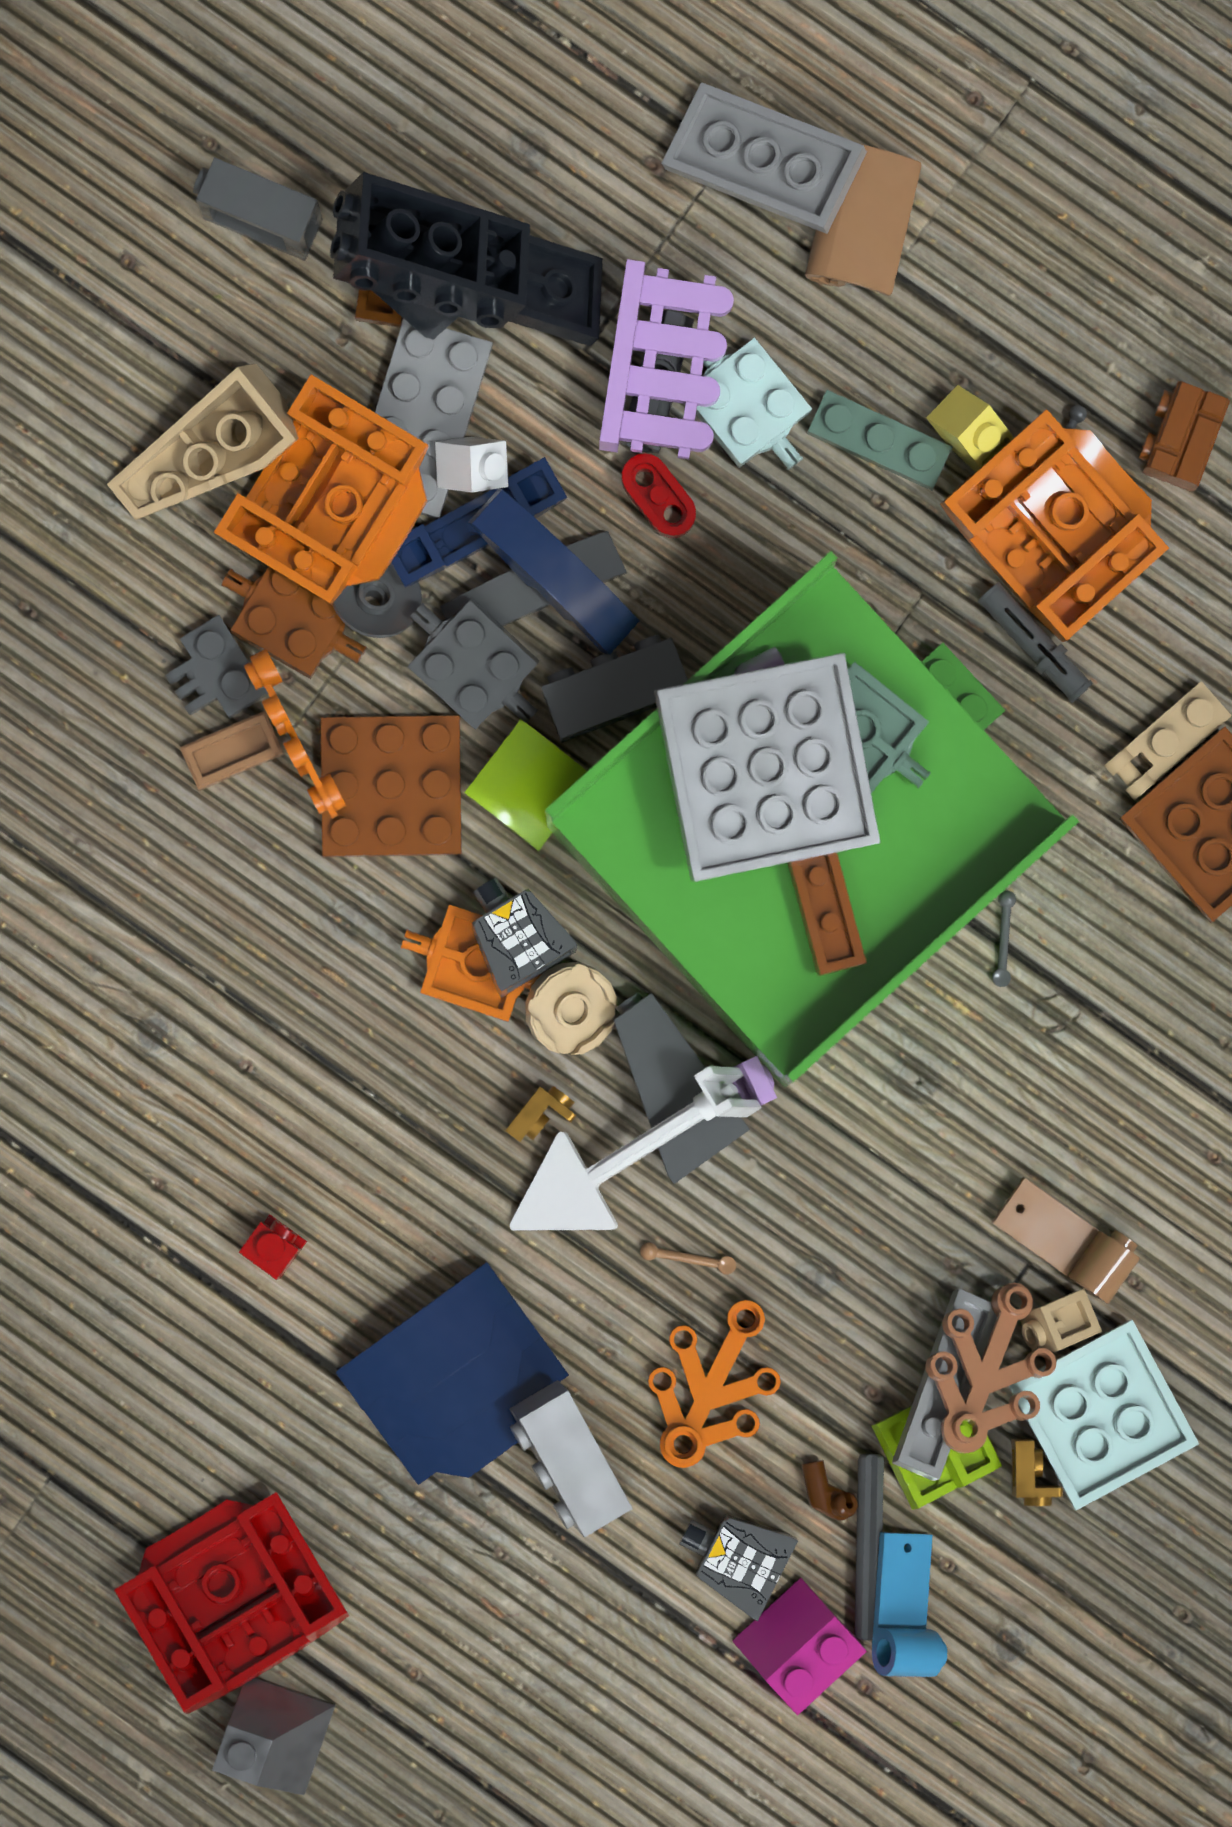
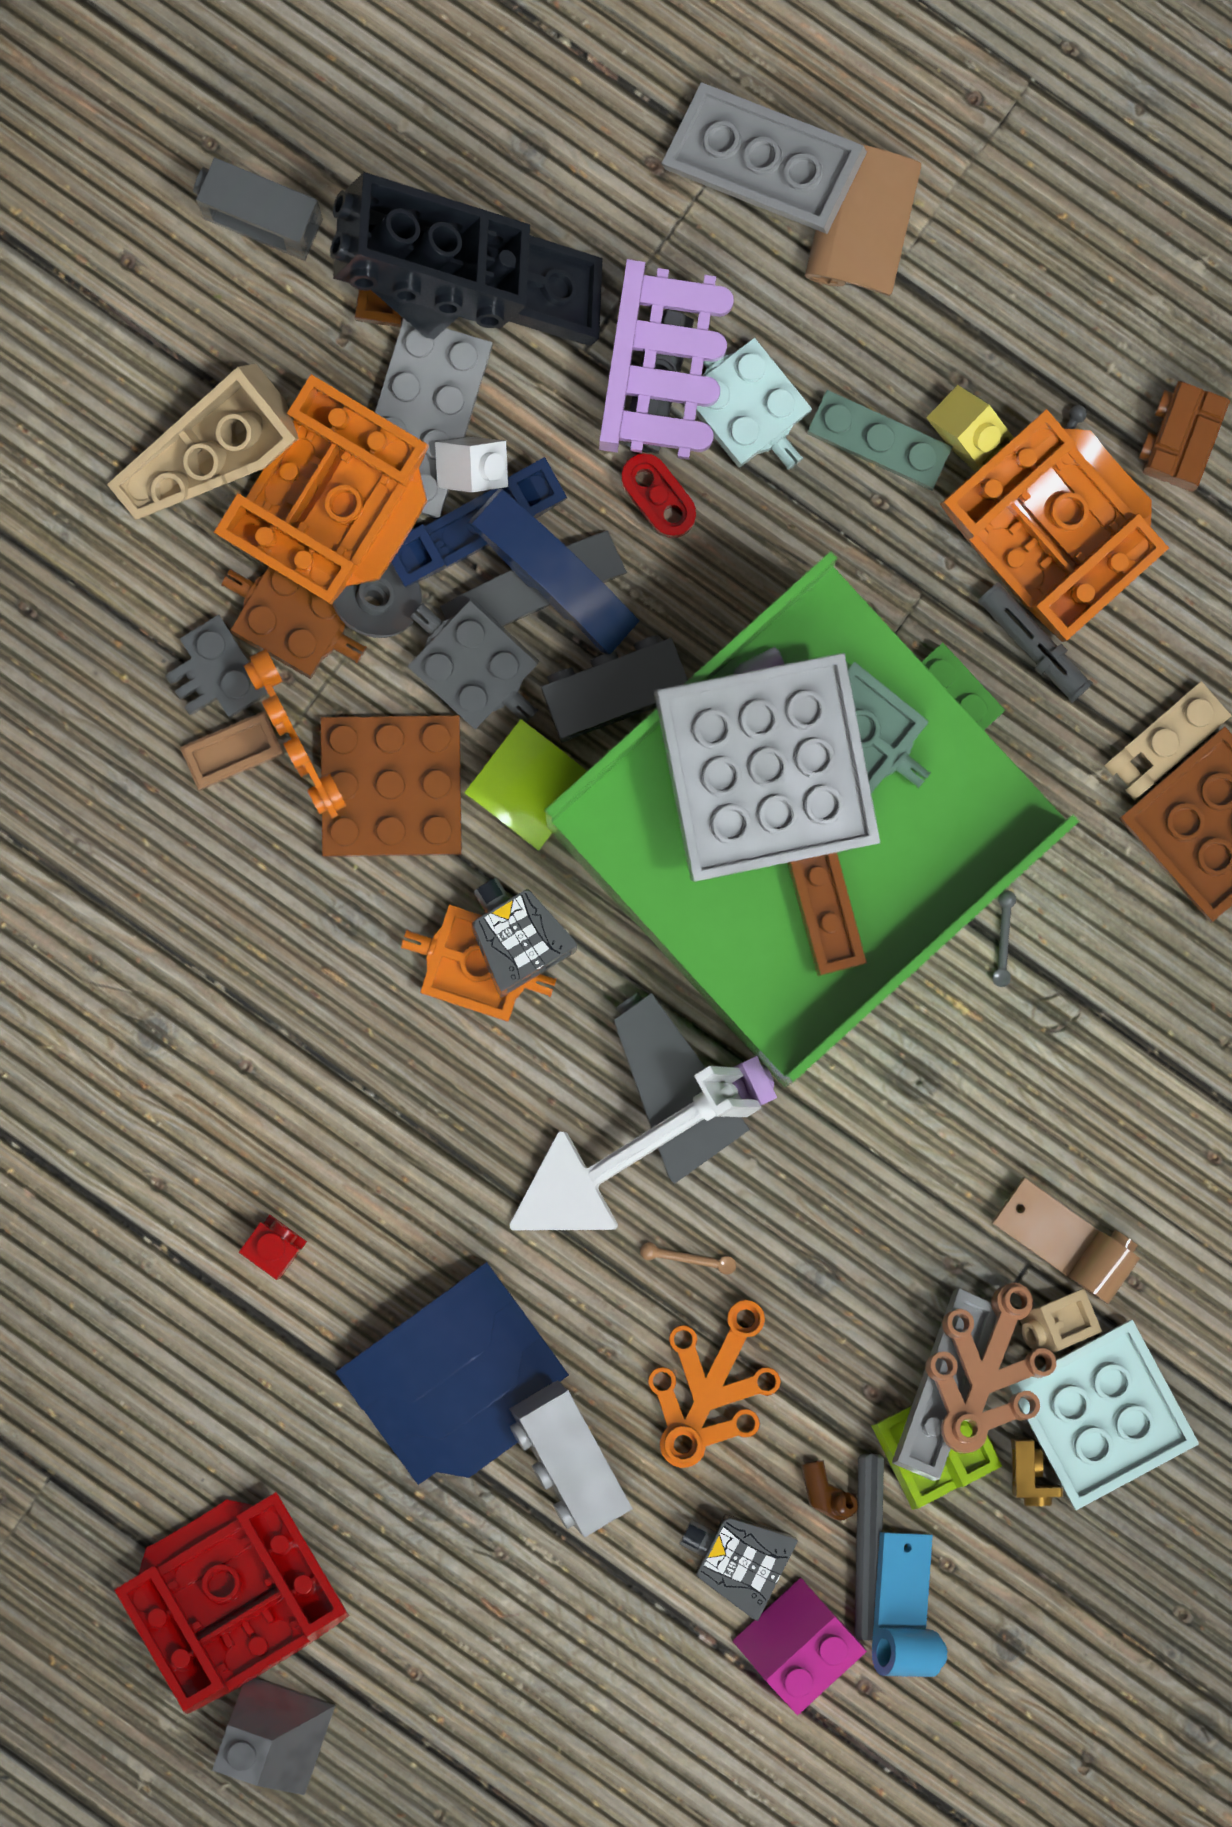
(531, 1117): pearl gold bracket -> none
(571, 1008): tan tile -> none

